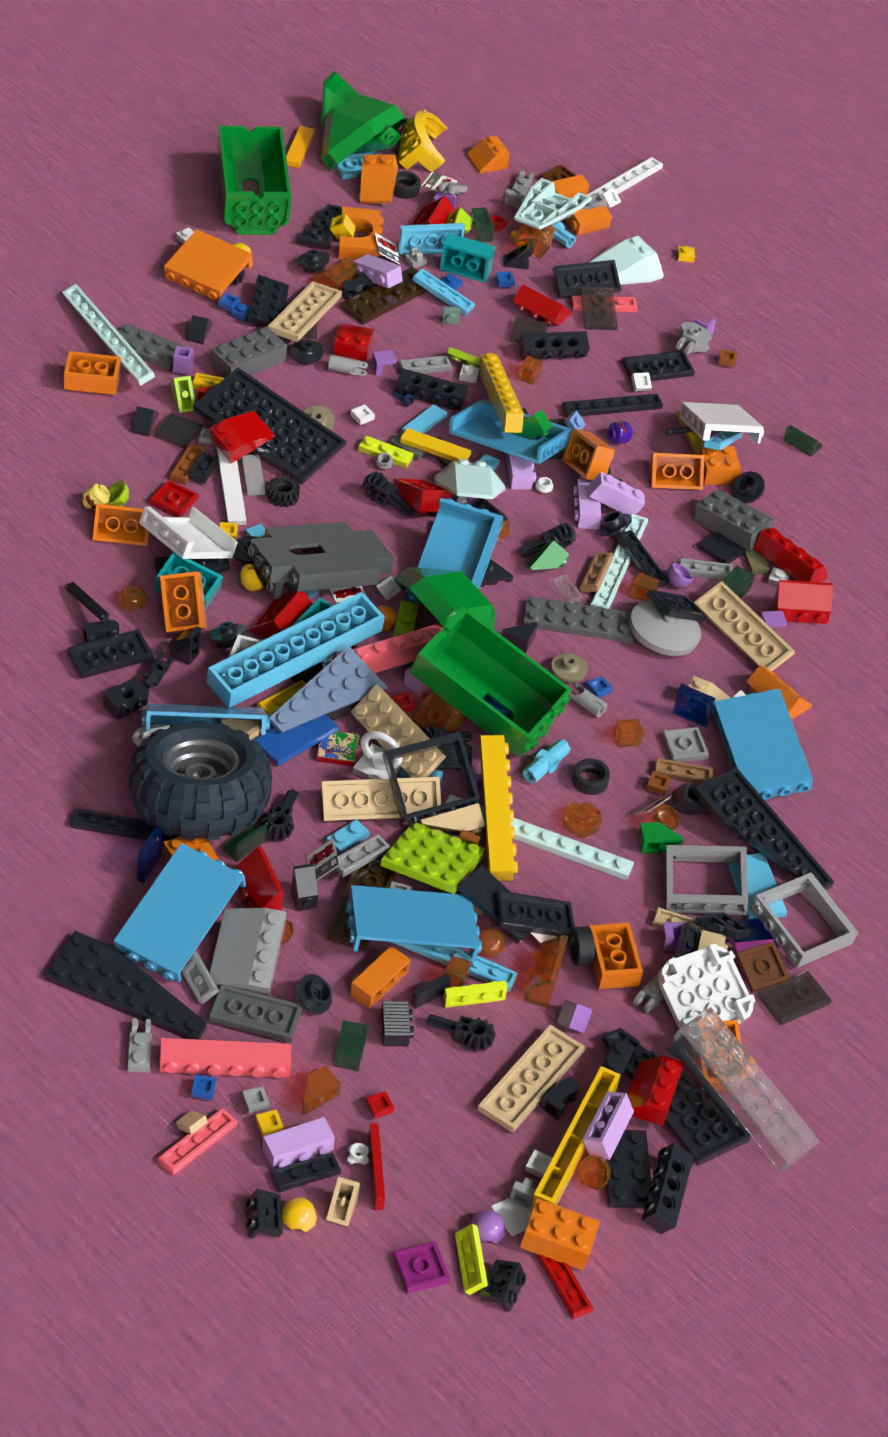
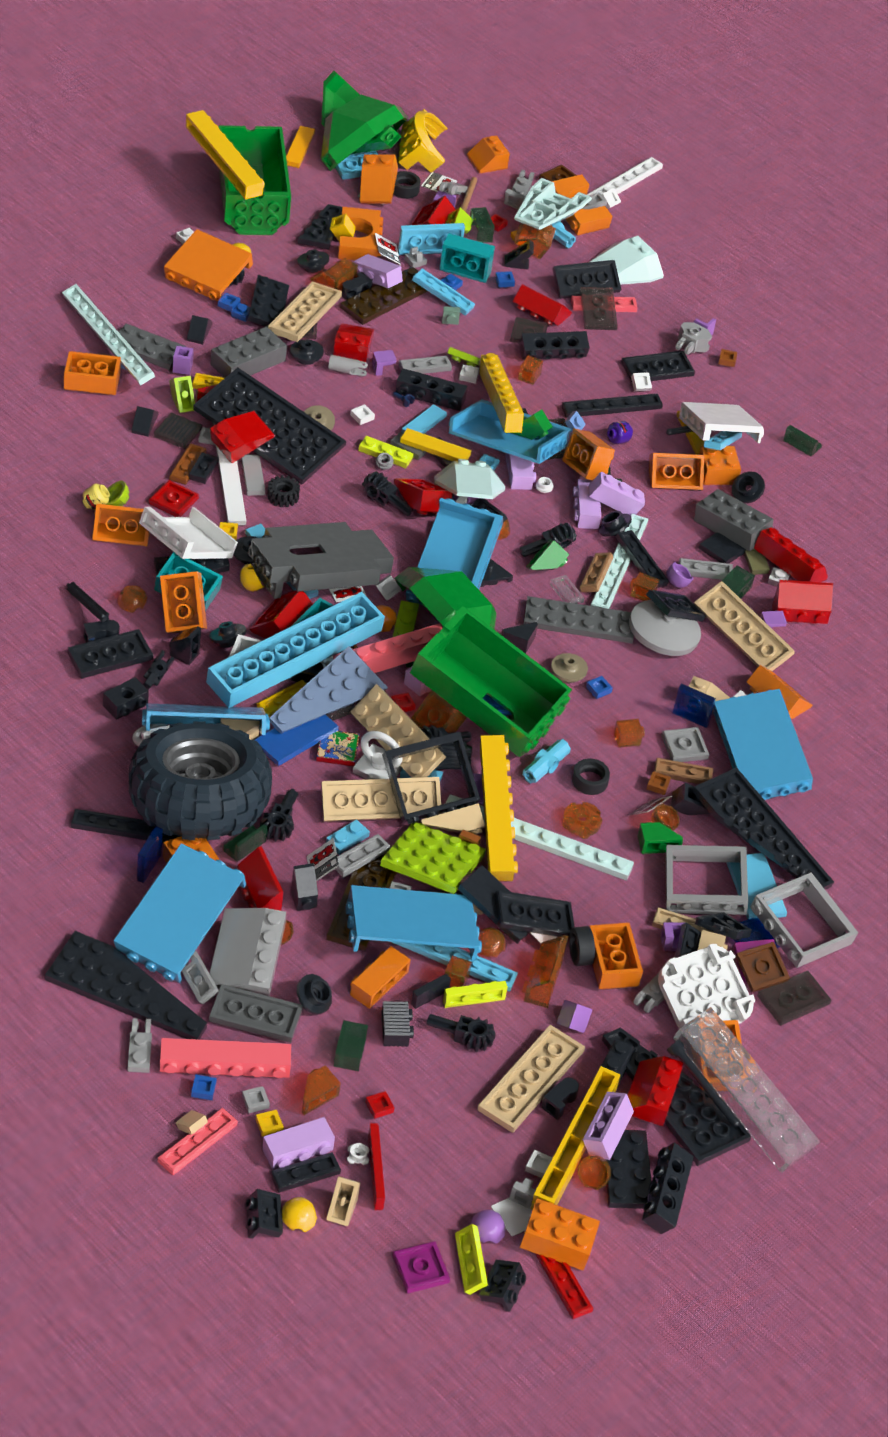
(224, 154): none -> yellow brick
(469, 193): none -> medium nougat piece
(589, 701): light grey piece -> none
(686, 254): yellow plate -> none

